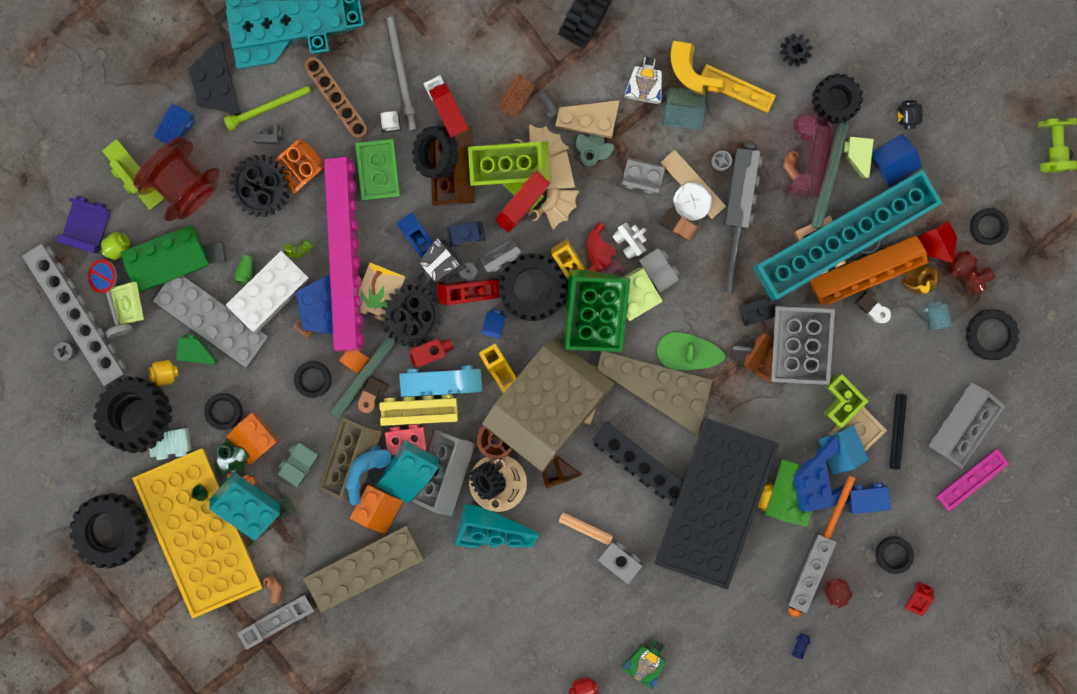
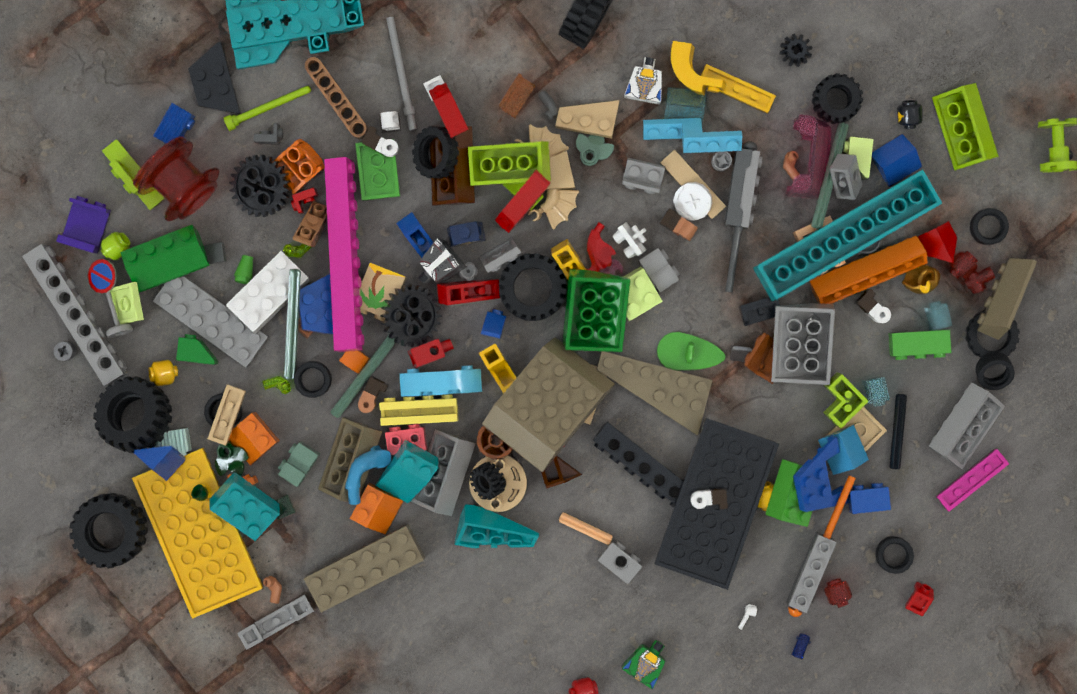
(161, 460): none -> blue slope
(226, 414): none -> tan plate
(278, 382): none -> clear neon green arm
(292, 323): none -> axle
(305, 196): none -> red bracket
(312, 225): none -> medium nougat slope
(386, 147): none -> leg
(692, 136): none -> medium azure bracket
(709, 497): none -> leg
(750, 610): none -> white hand
(846, 176): none -> light grey brick
(876, 391): none -> clear light blue brick
(919, 344): none -> bright green brick
(965, 126): none -> lime slope
(990, 360): none -> black tyre
(1005, 297): none -> dark tan slope

